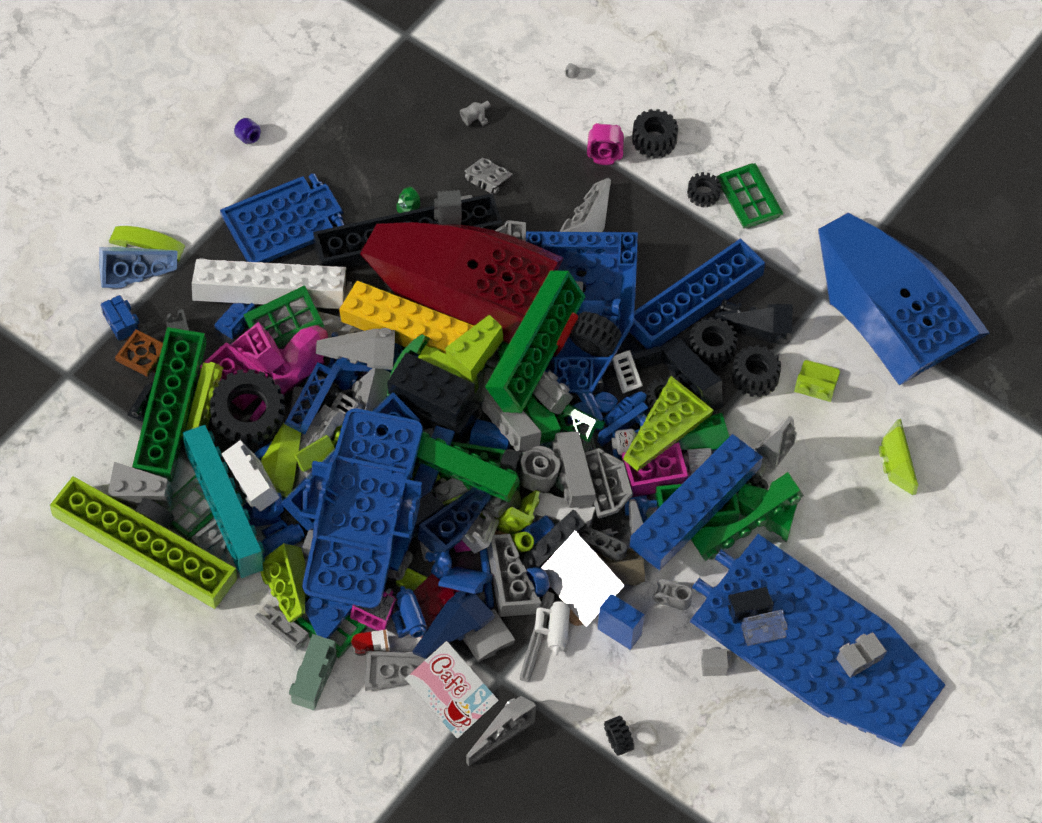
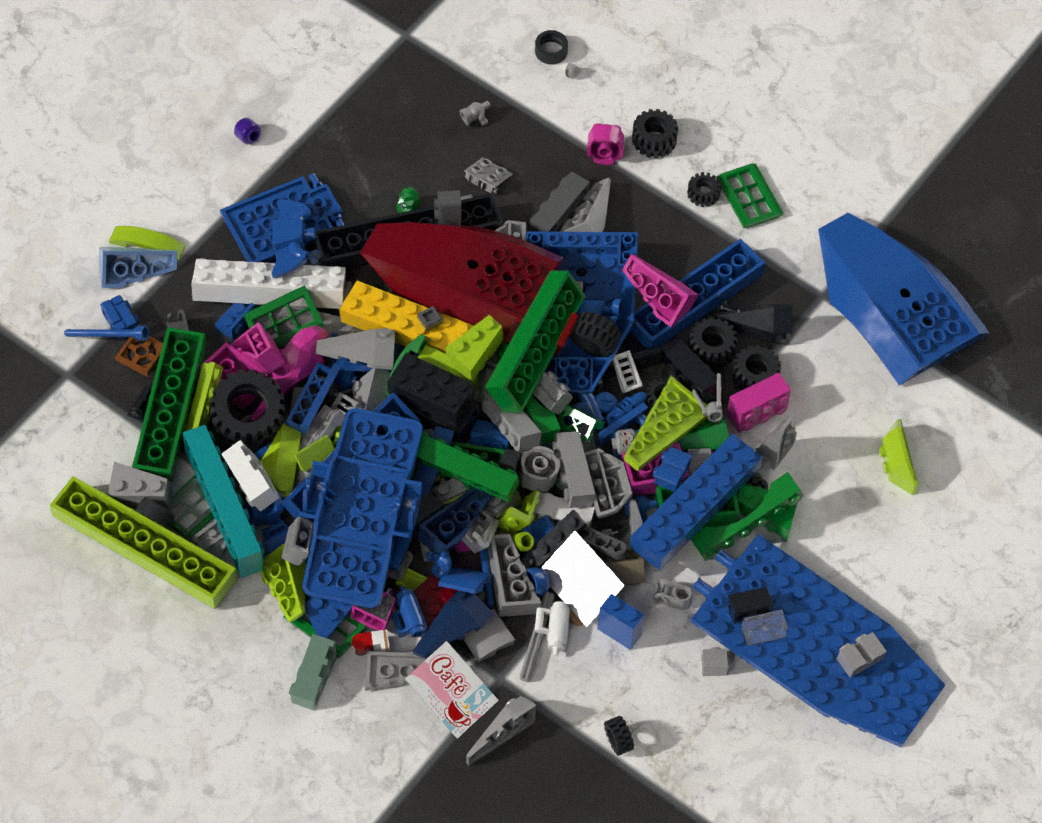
(139, 333): none -> blue piece
(288, 632): light grey hinge -> none
(290, 236): none -> blue torso
(298, 541): none -> light grey brick
(429, 318): none -> dark grey tile
(551, 36): none -> black tyre
(560, 204): none -> dark grey brick
(662, 292): none -> dark pink wedge
(672, 469): none -> blue brick
(714, 409): none -> light grey plant
(758, 403): none -> dark pink brick
(817, 380): lime bracket -> none

